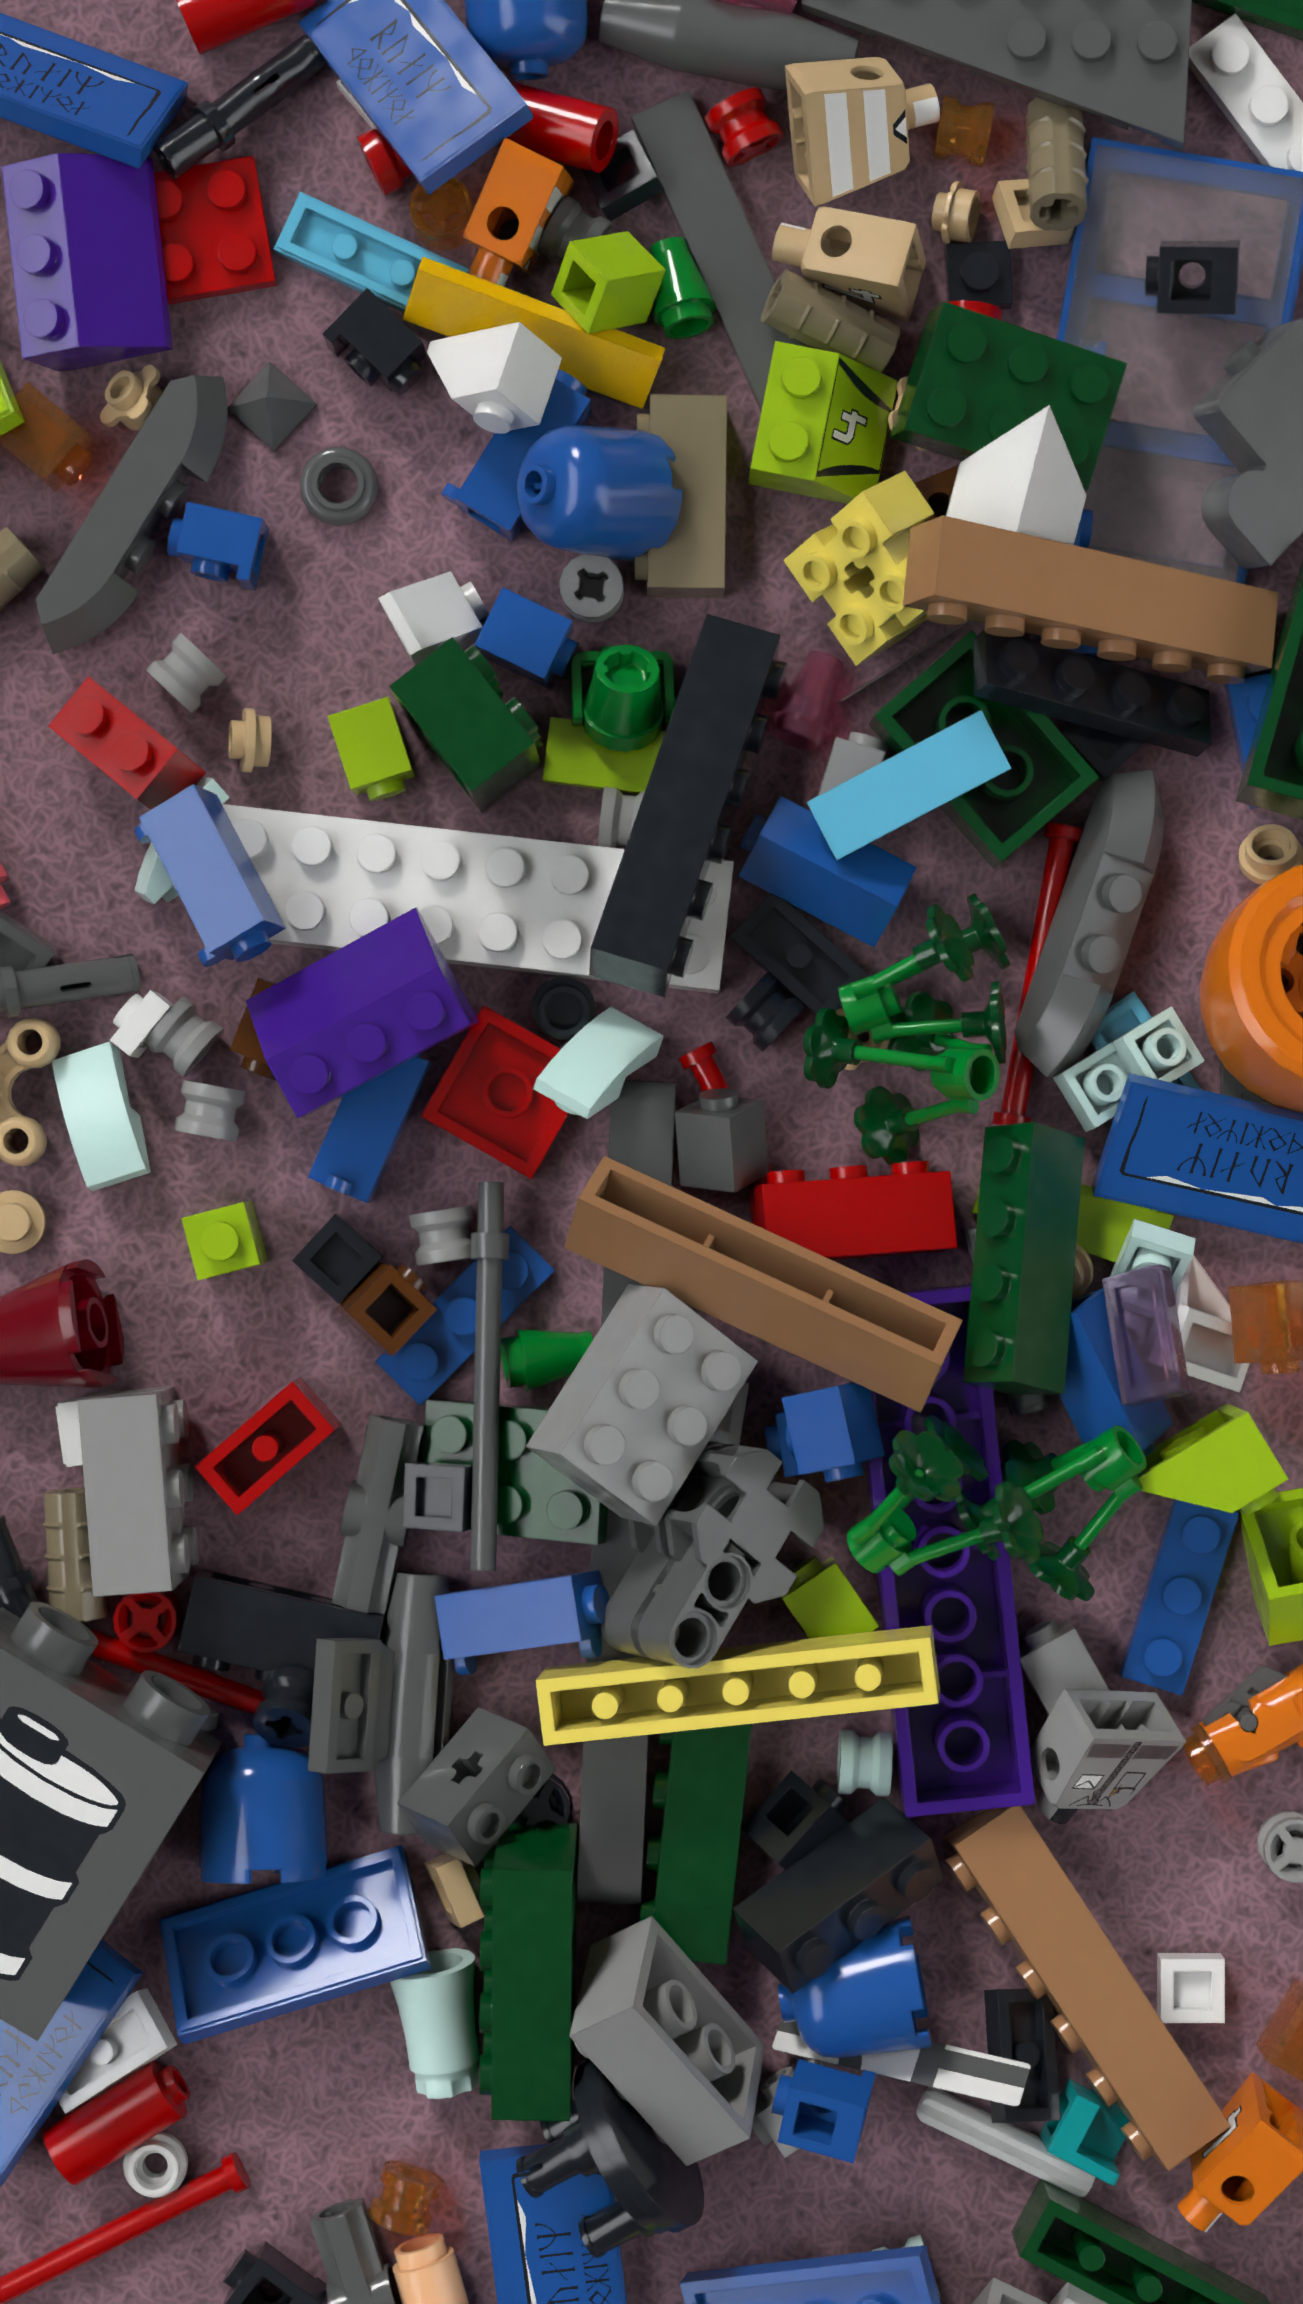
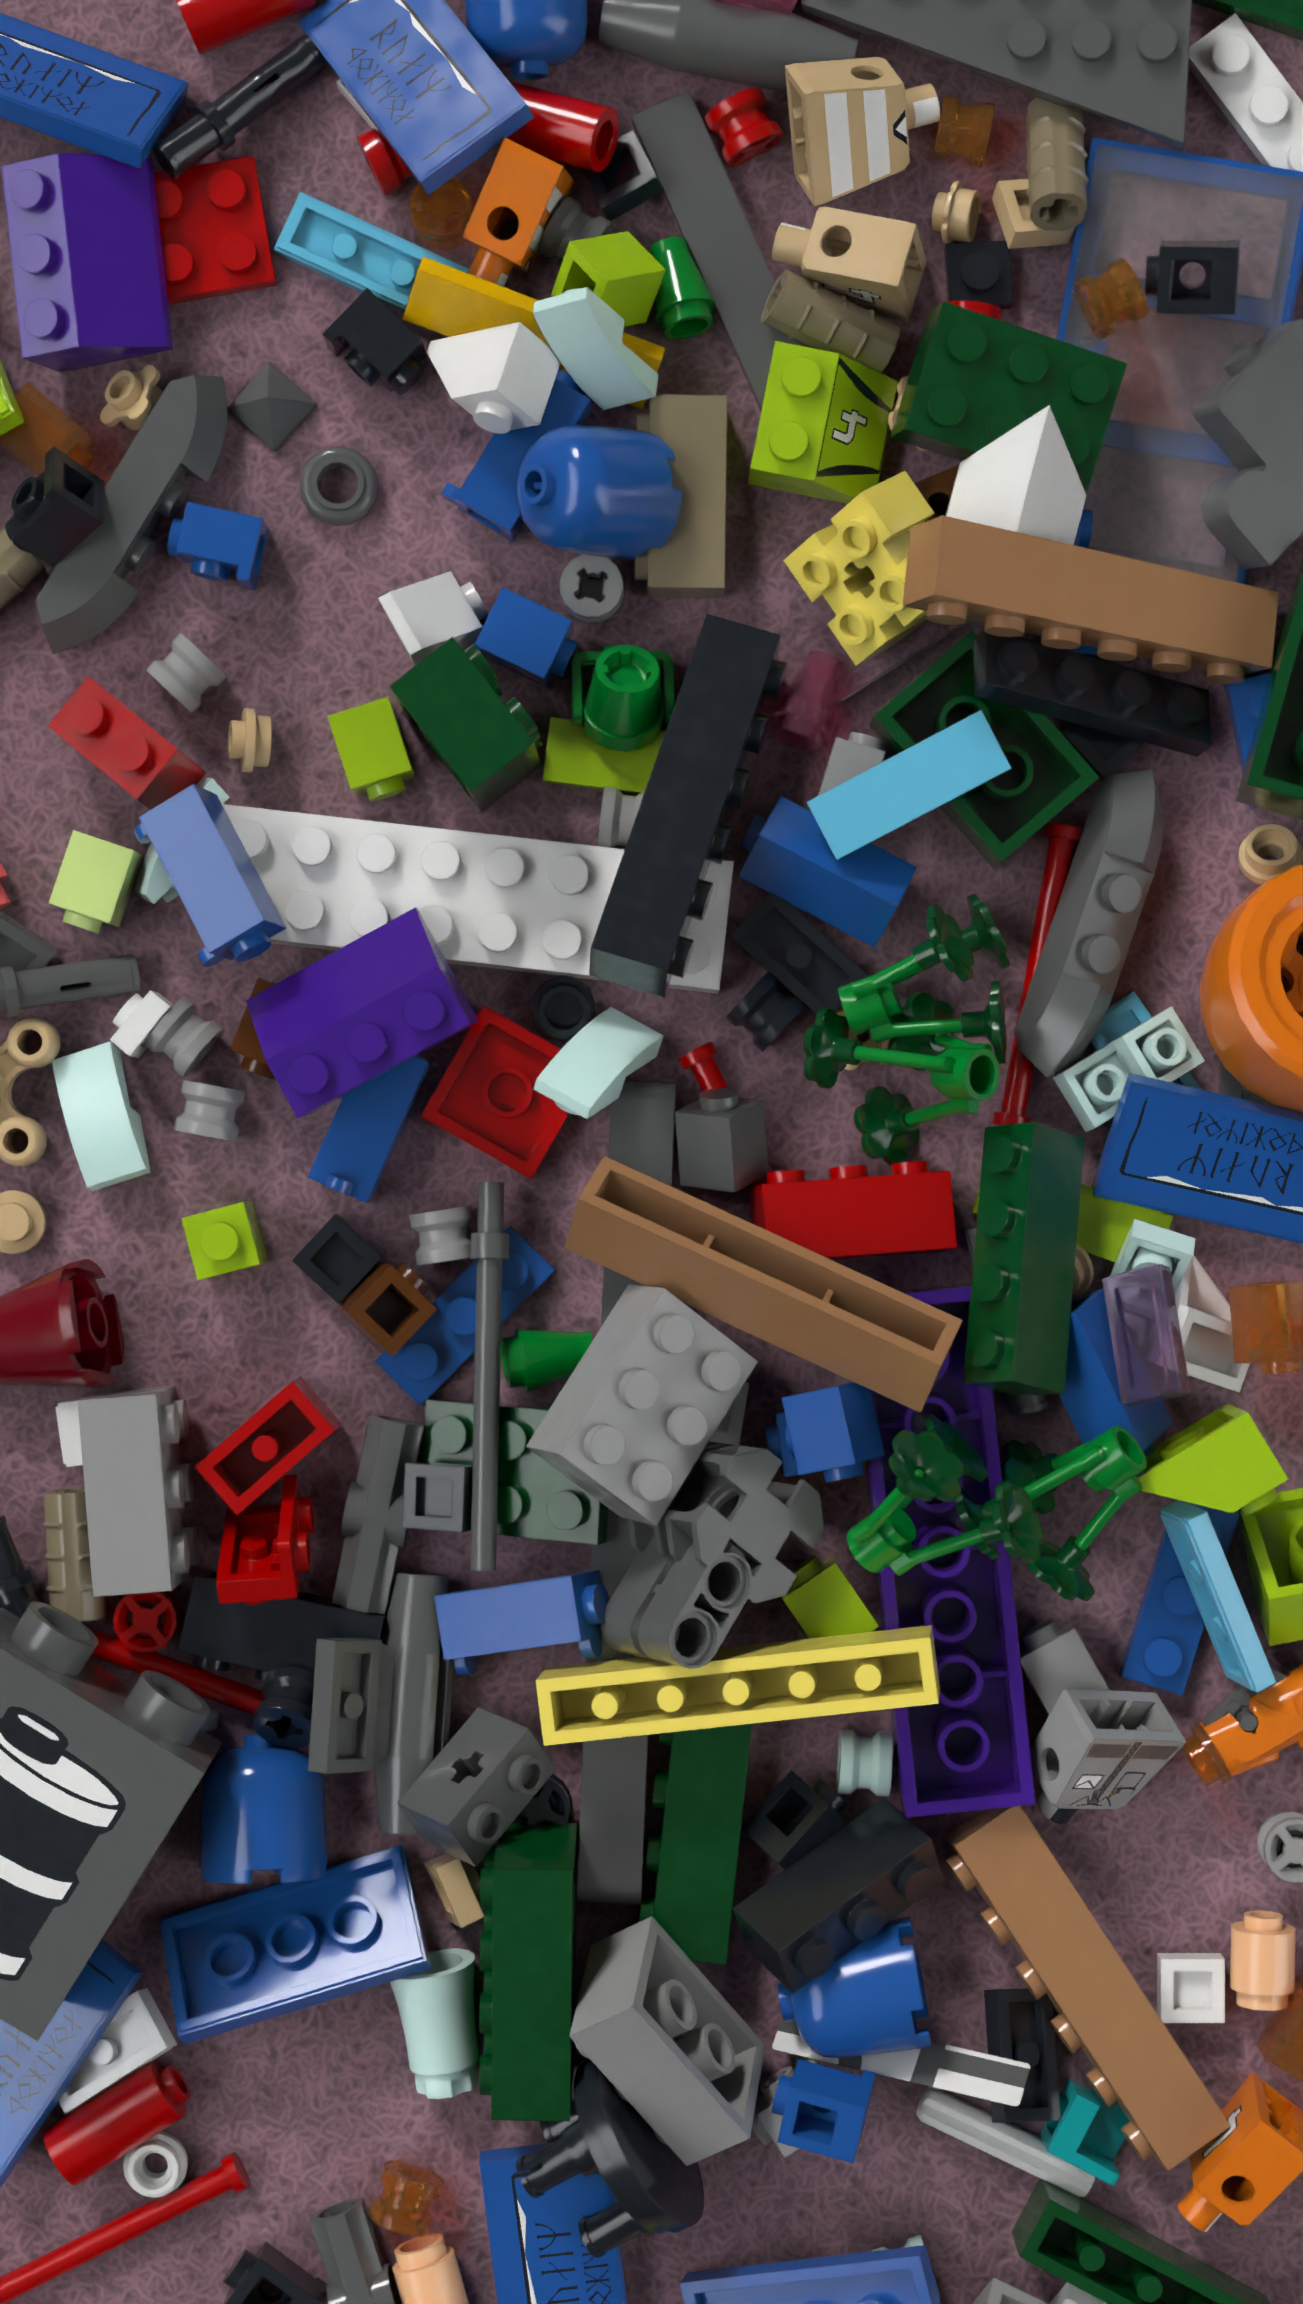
(56, 508): none -> black brick
(95, 882): none -> yellowish green brick
(266, 1549): none -> red bracket
(590, 347): none -> light aqua slope
(1111, 298): none -> clear orange wheel
(1217, 1595): none -> medium azure tile
(1262, 1961): none -> light nougat brick

